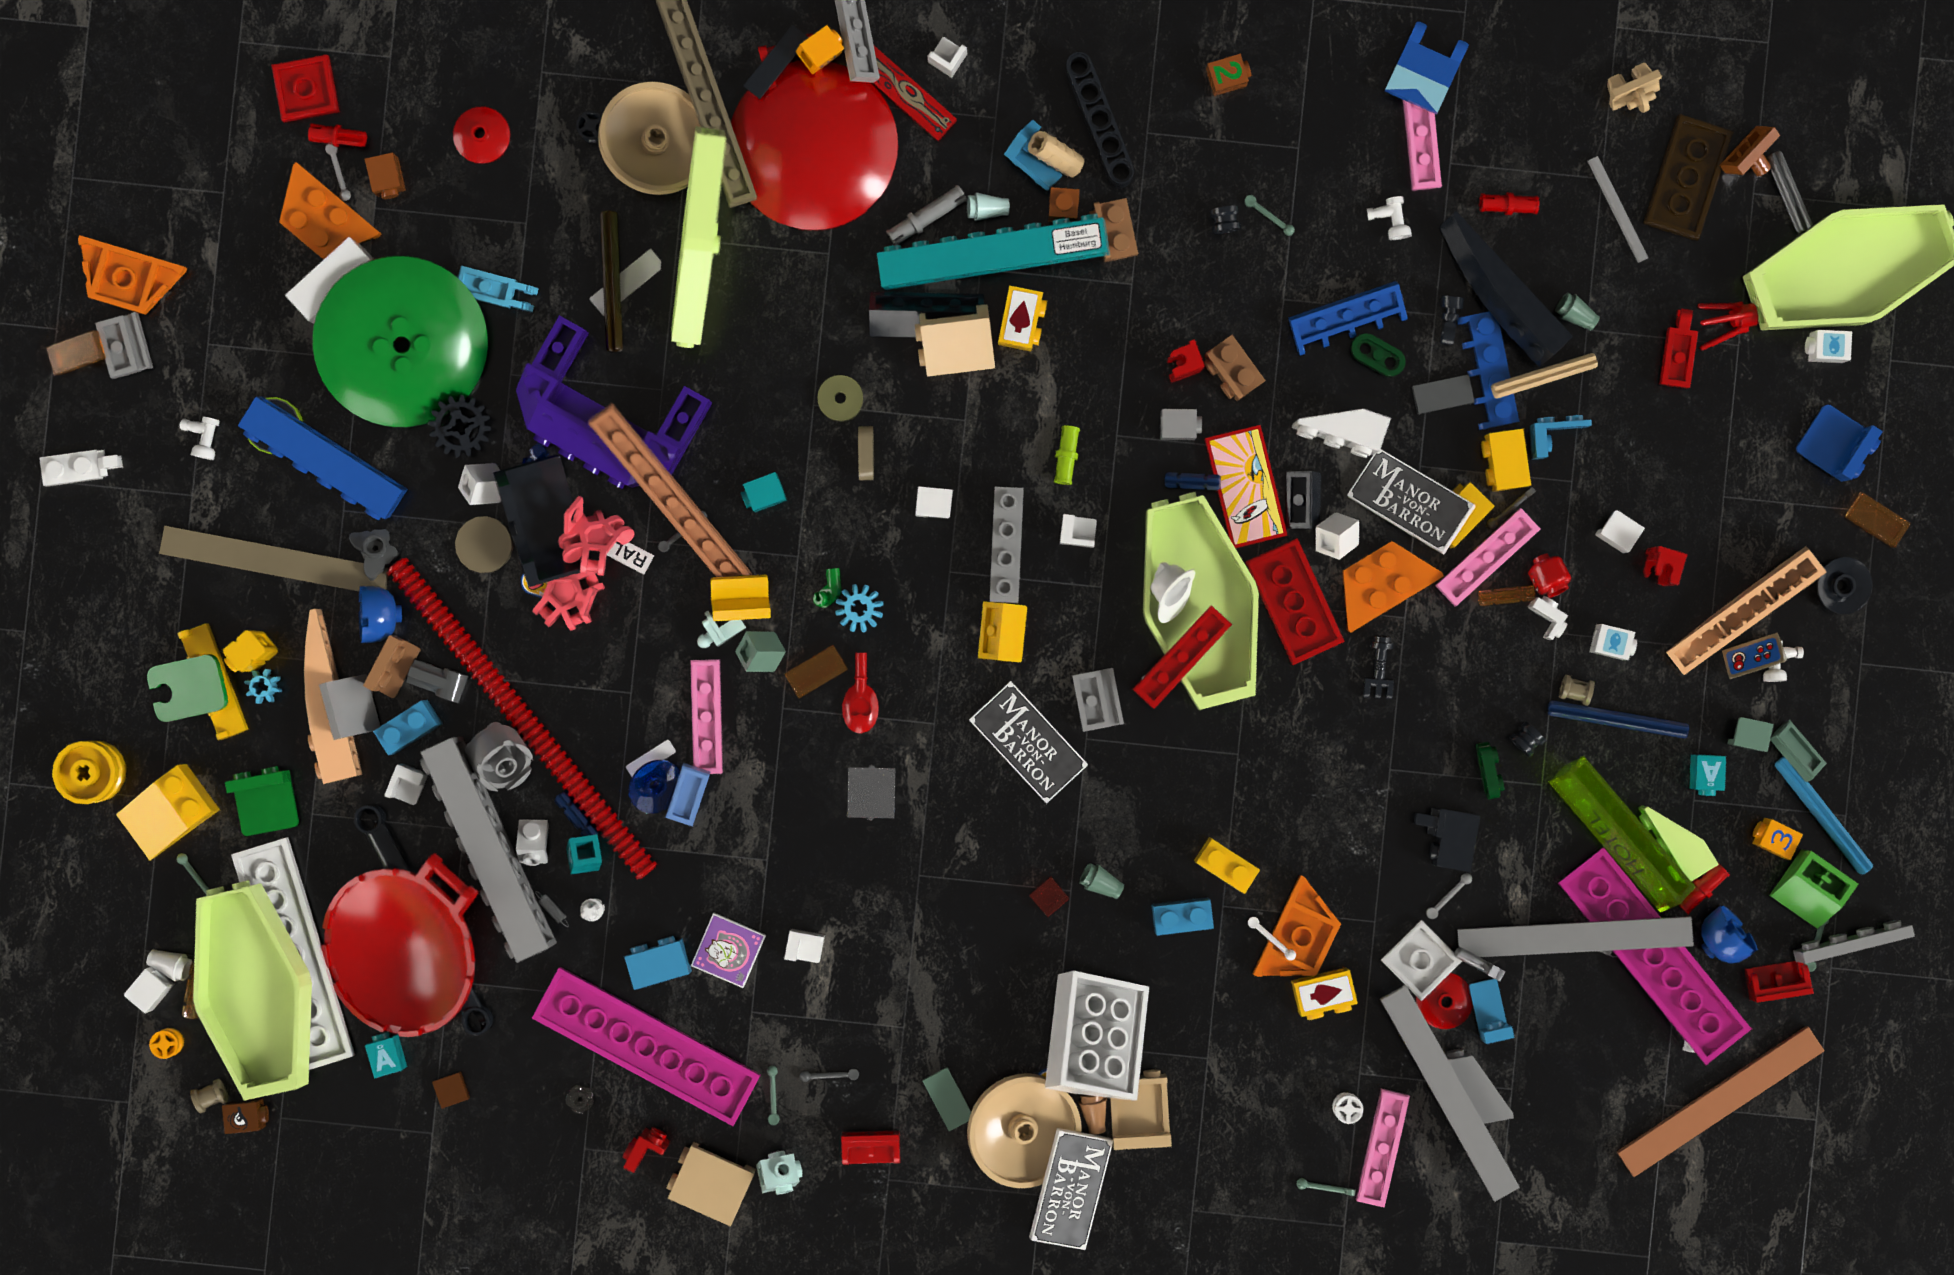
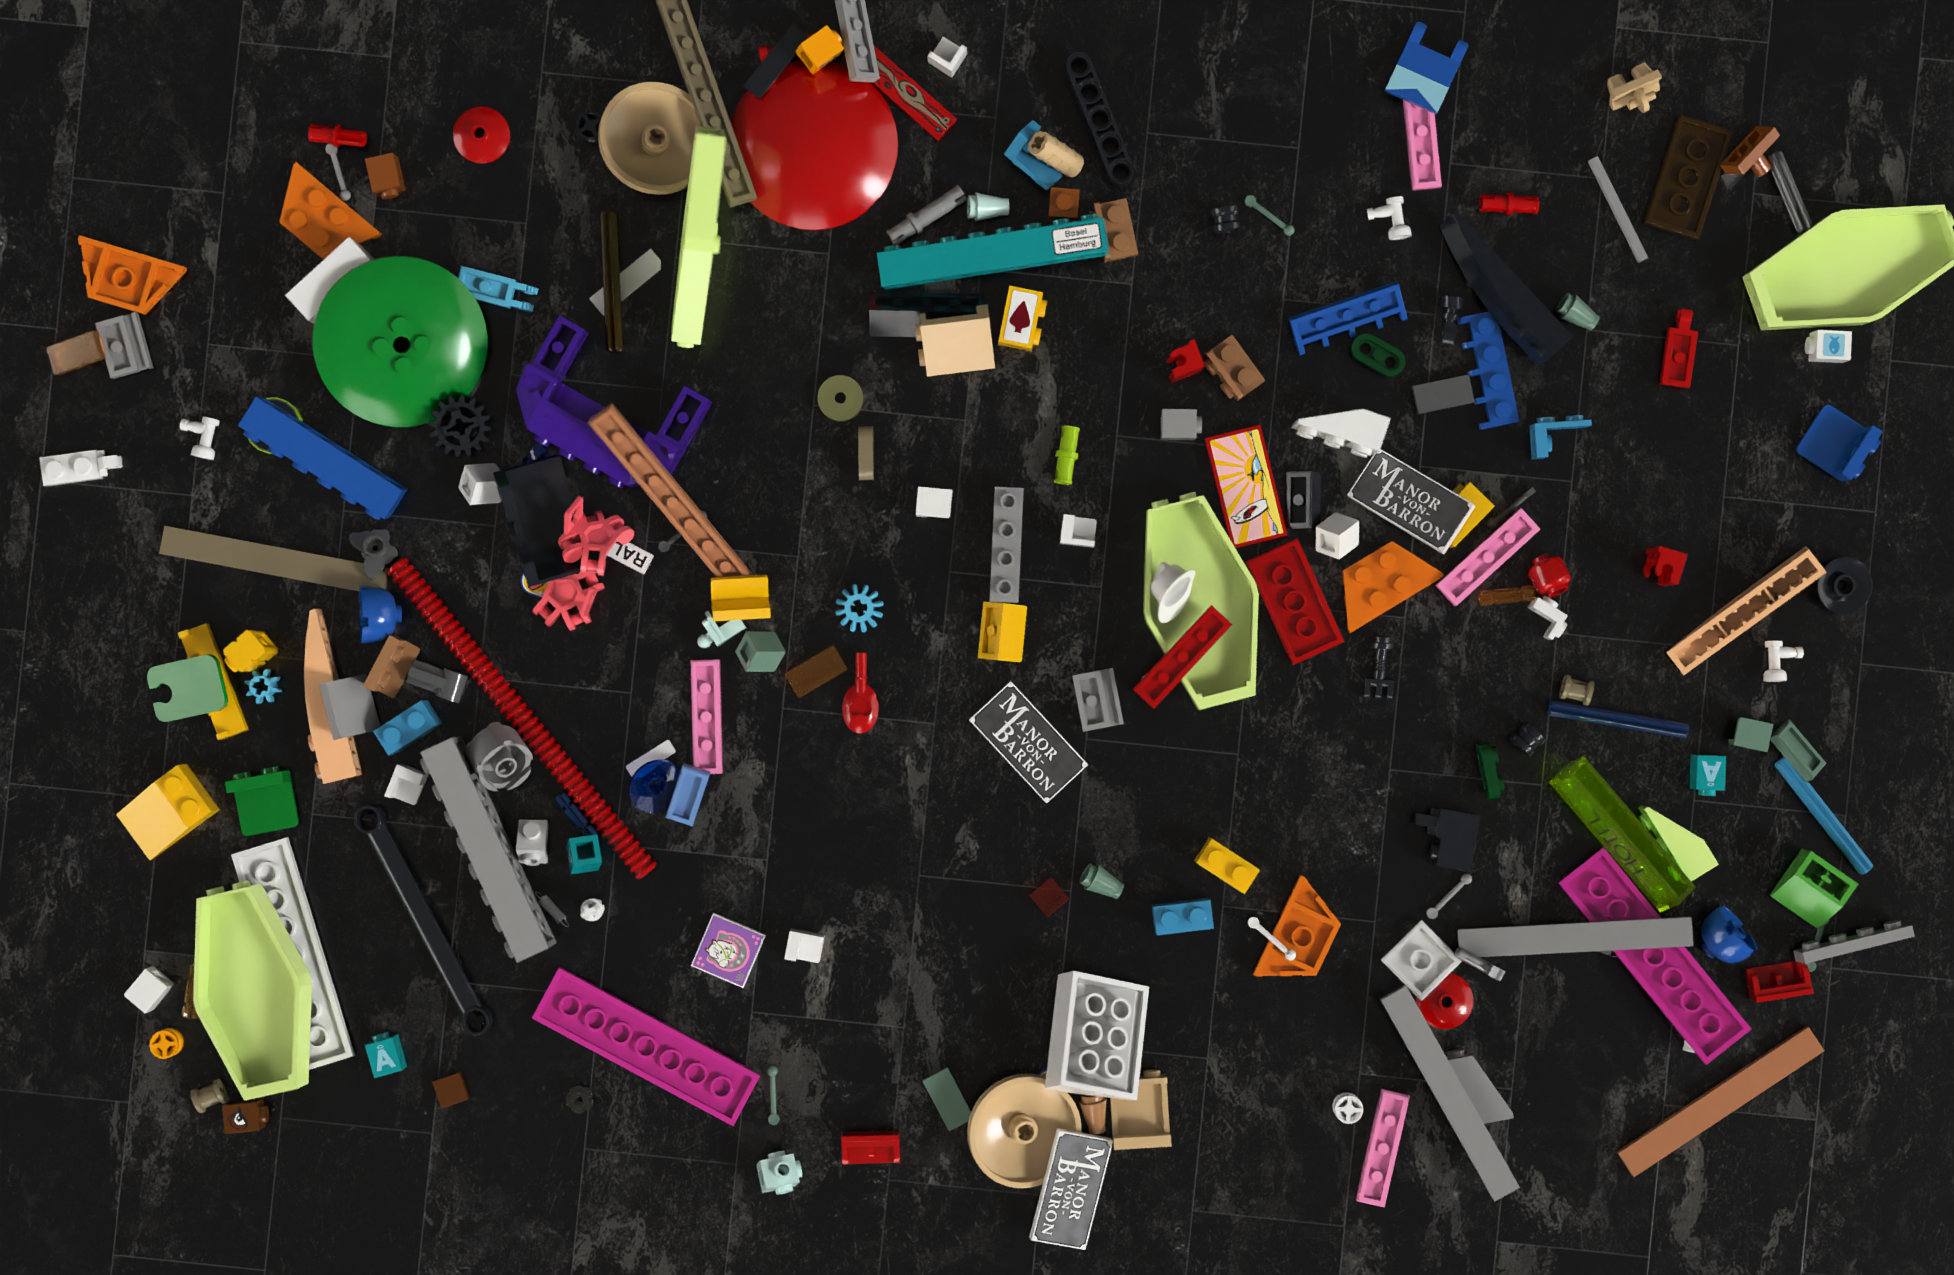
(72, 772): yellow wheel -> none
(170, 964): white cone -> none
(183, 859): sand green hinge -> none
(305, 88): red tile -> none
(401, 948): red dish -> none
(484, 544): dark tan tile -> none
(652, 1139): red bracket -> none
(657, 963): dark azure brick -> none
(710, 1184): tan panel -> none
(763, 492): teal brick -> none
(830, 591): green arm -> none
(853, 1074): dark grey hinge -> none
(871, 792): clear piece -> none
(1192, 481): dark blue axle -> none
(1228, 74): dark orange brick -> none
(1302, 1184): sand green hinge -> none
(1324, 993): brick -> none
(1489, 1011): dark azure bracket -> none
(1506, 460): yellow brick -> none
(1544, 375): tan axle -> none
(1613, 642): white brick -> none
(1620, 532): white panel -> none
(1704, 887): red pin -> none
(1741, 317): red plant -> none
(1754, 655): slope -> none
(1776, 838): light orange brick -> none
(1877, 520): clear orange tile -> none

